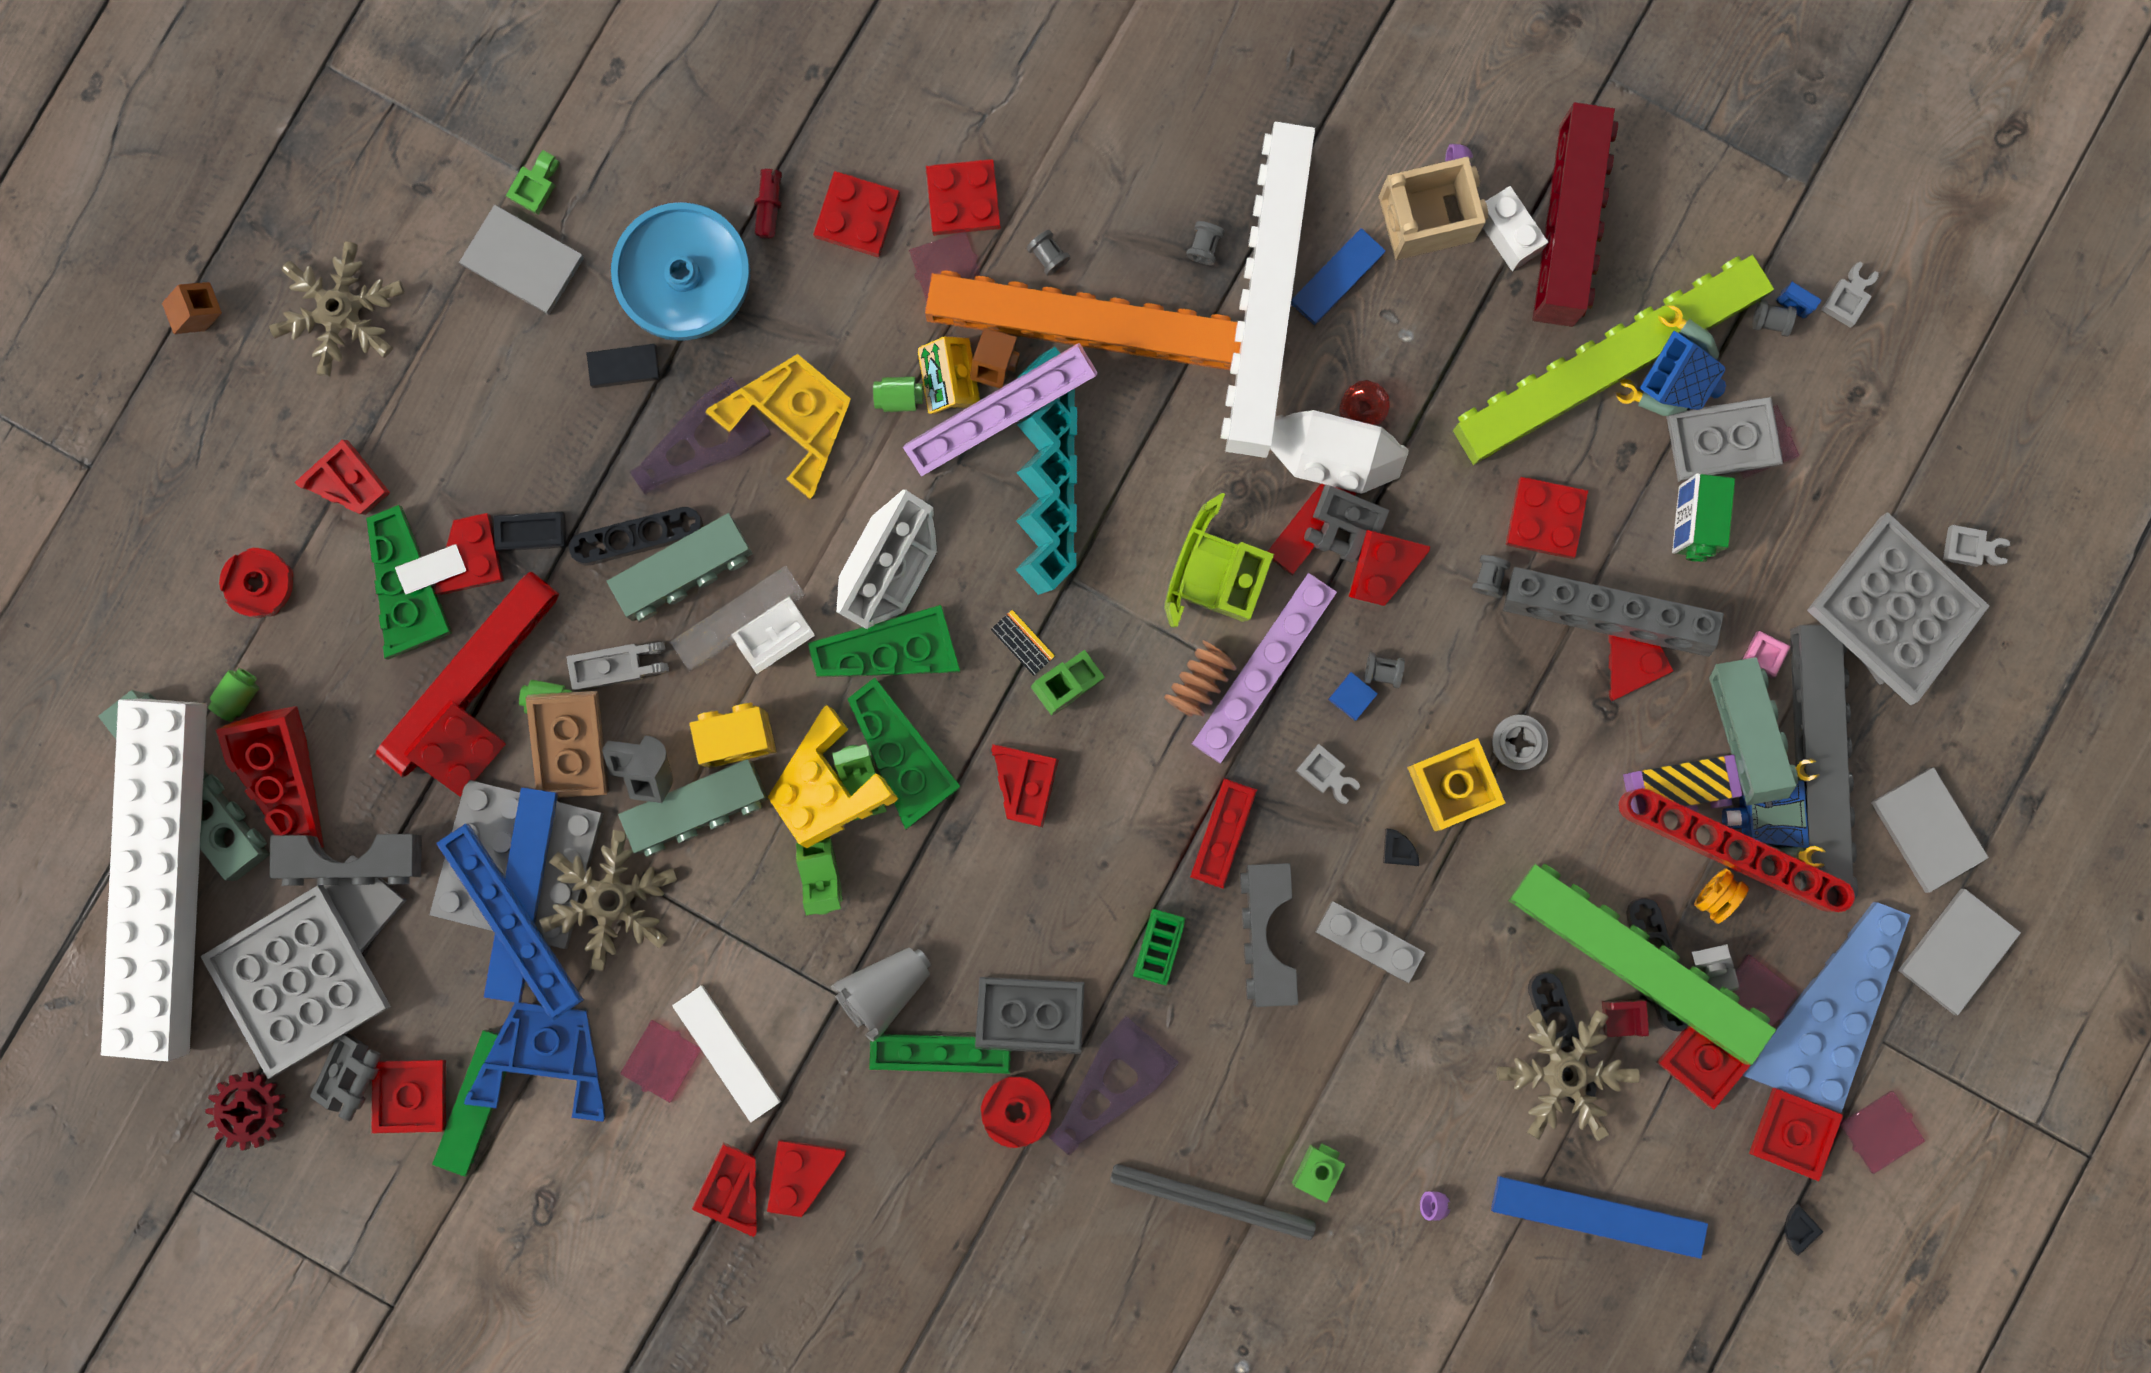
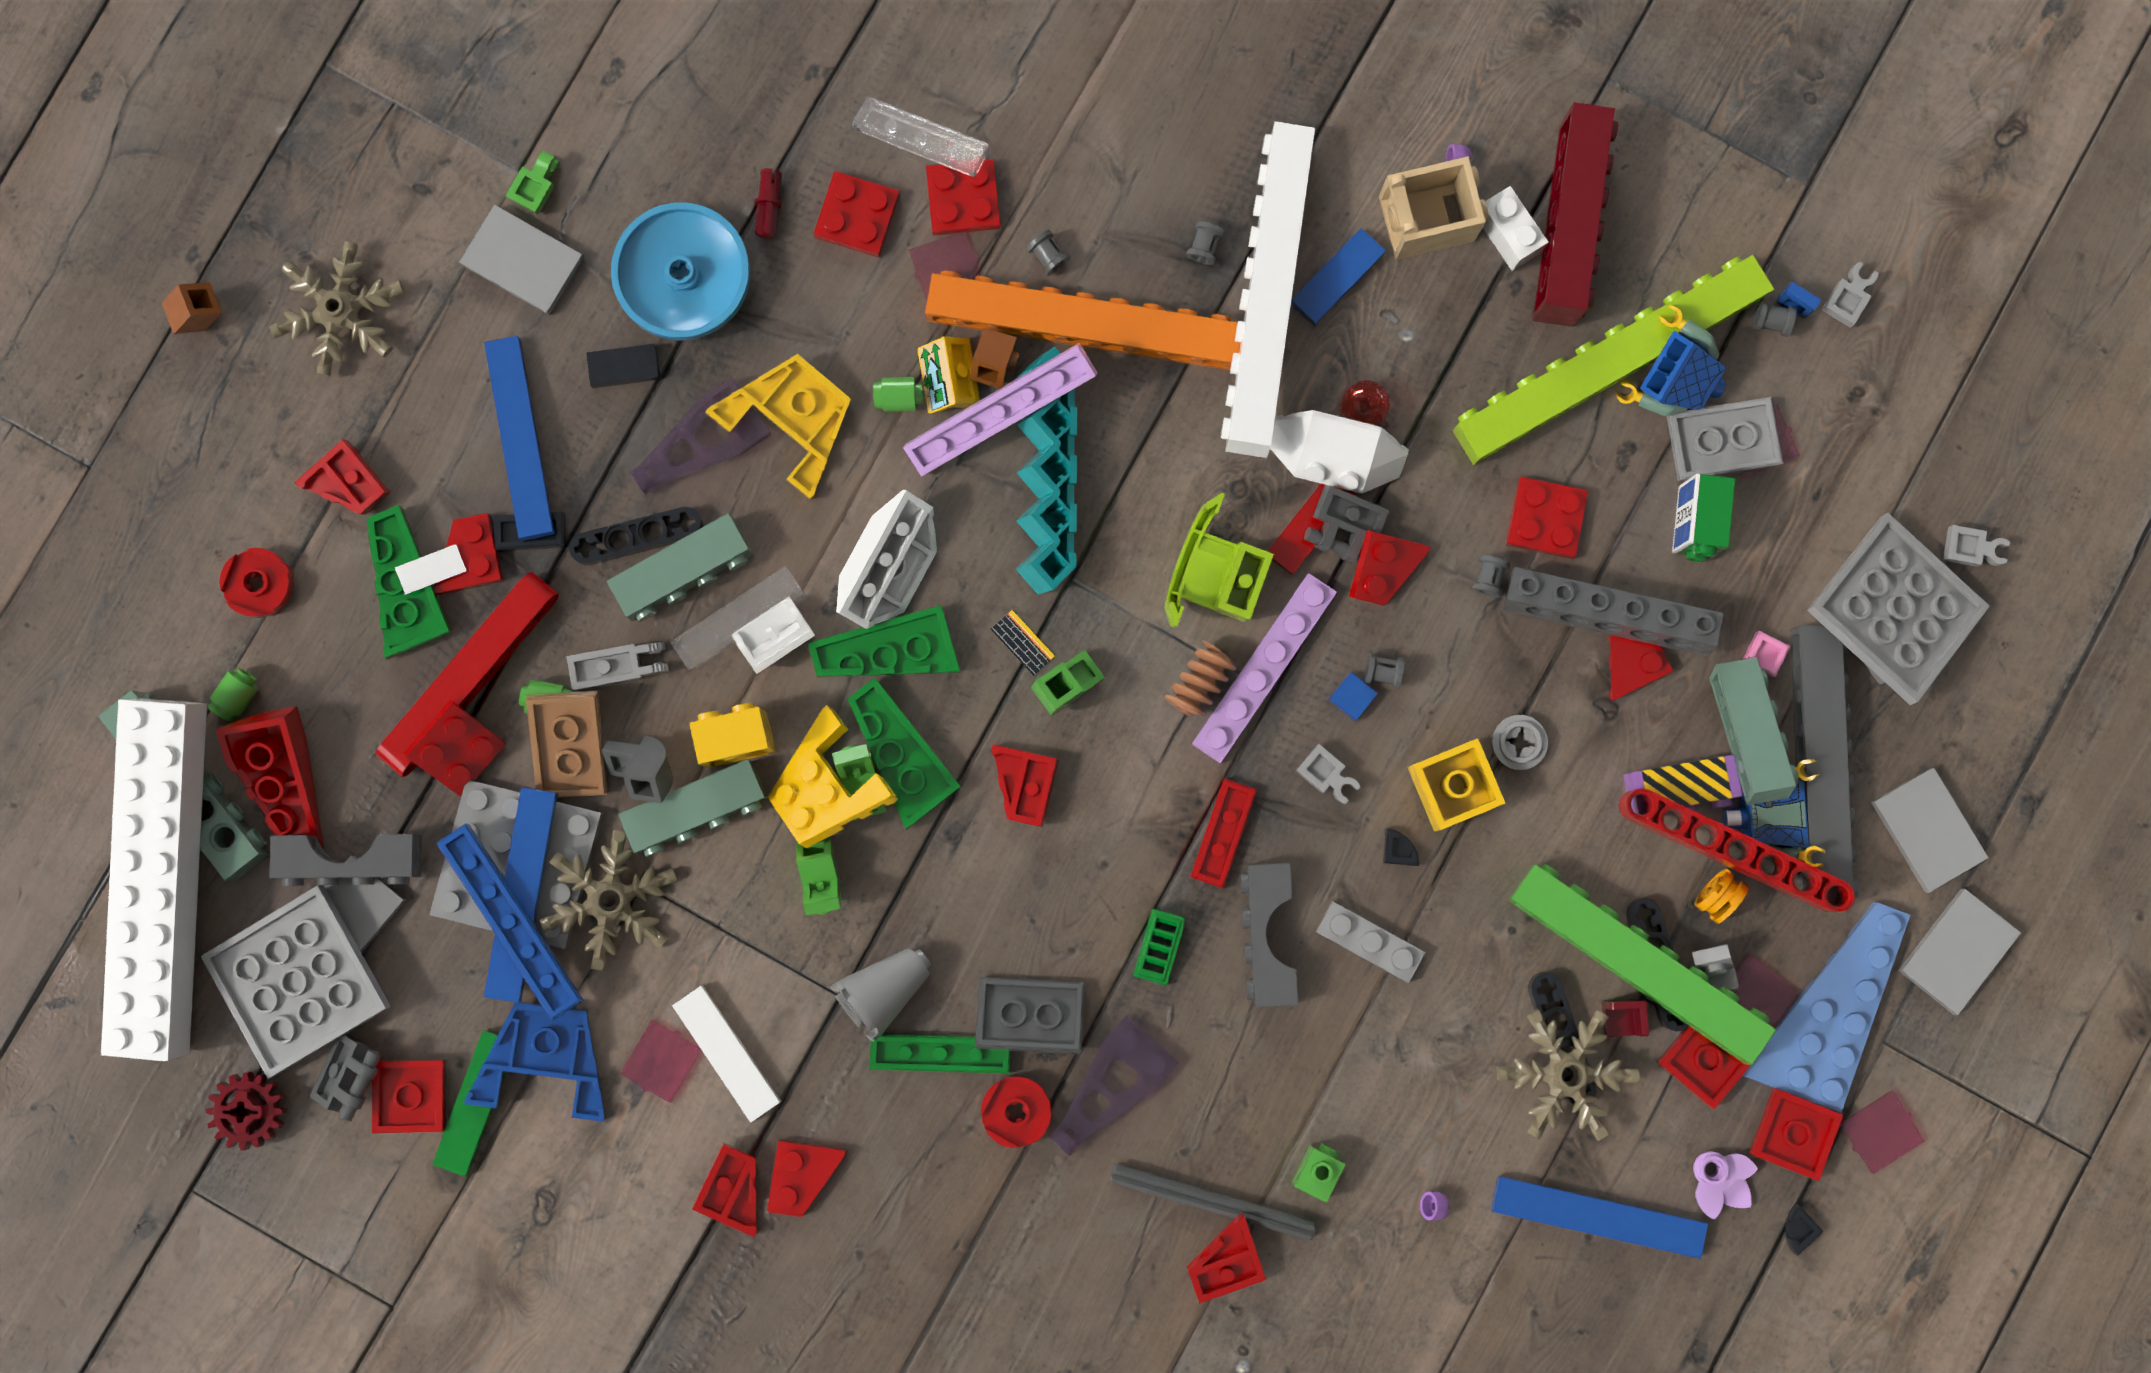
(519, 438): none -> blue tile
(920, 136): none -> clear tile
(1226, 1263): none -> red wing
(1725, 1185): none -> lavender plate

